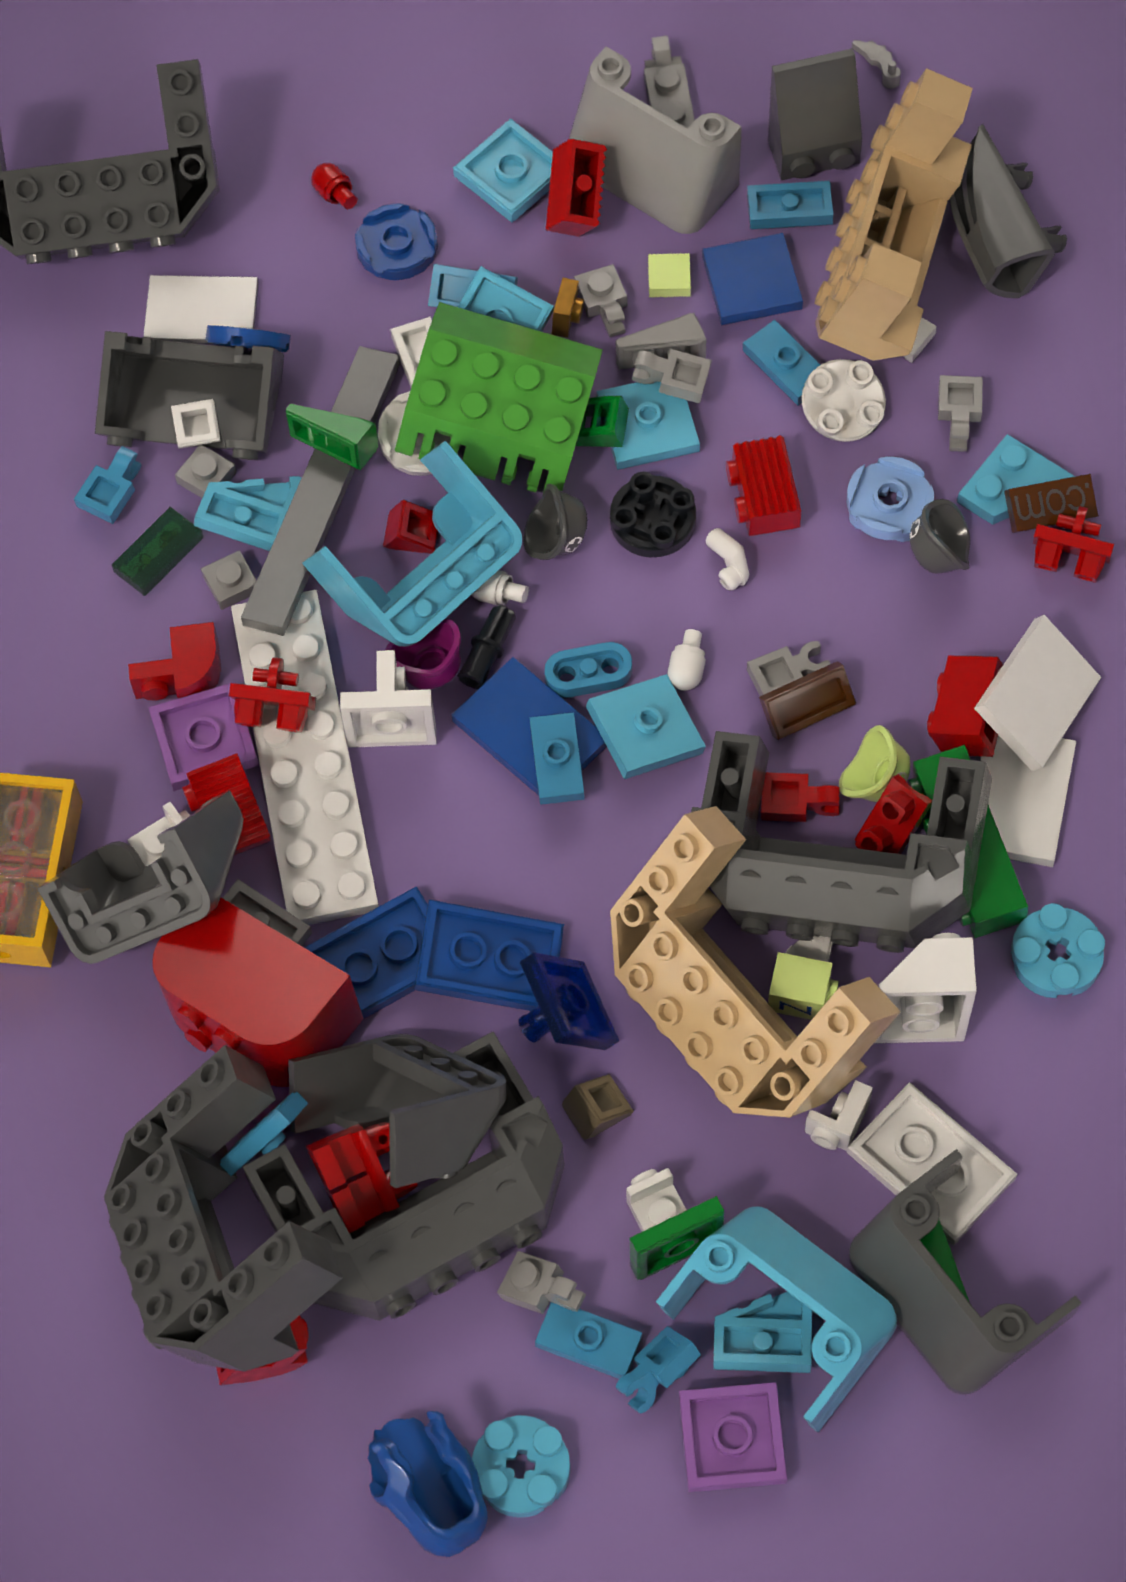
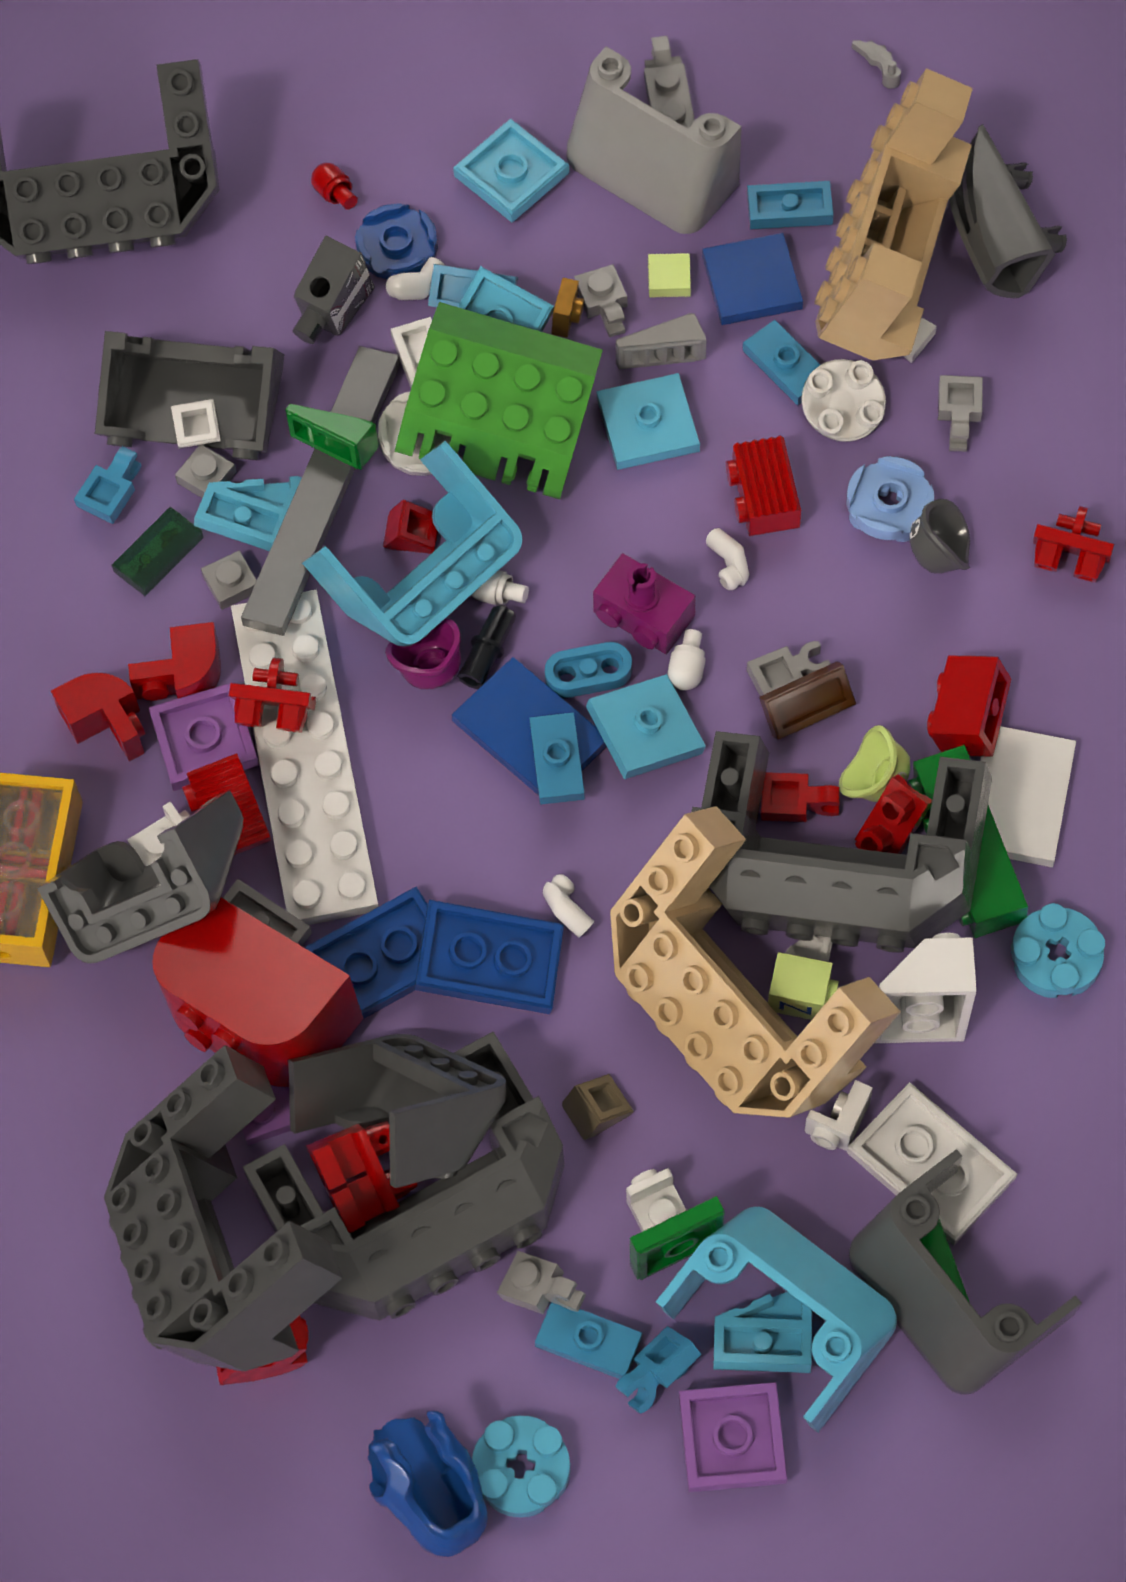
(98, 703): none -> red brick
(185, 305): white piece -> none
(247, 337): blue tile -> none
(264, 1135): dark azure plate -> none
(331, 290): none -> dark grey torso
(391, 713): white bracket -> none
(412, 285): none -> white arm
(555, 525): dark grey helmet -> none
(566, 910): none -> white arm
(566, 1003): clear blue tile -> none
(575, 187): red brick -> none
(613, 432): green slope -> none
(643, 604): none -> magenta brick
(652, 515): black tile -> none
(679, 375): light grey plate -> none
(815, 115): dark grey slope -> none
(1006, 468): medium azure wing -> none
(1037, 693): white tile -> none
(1045, 500): reddish brown tile -> none

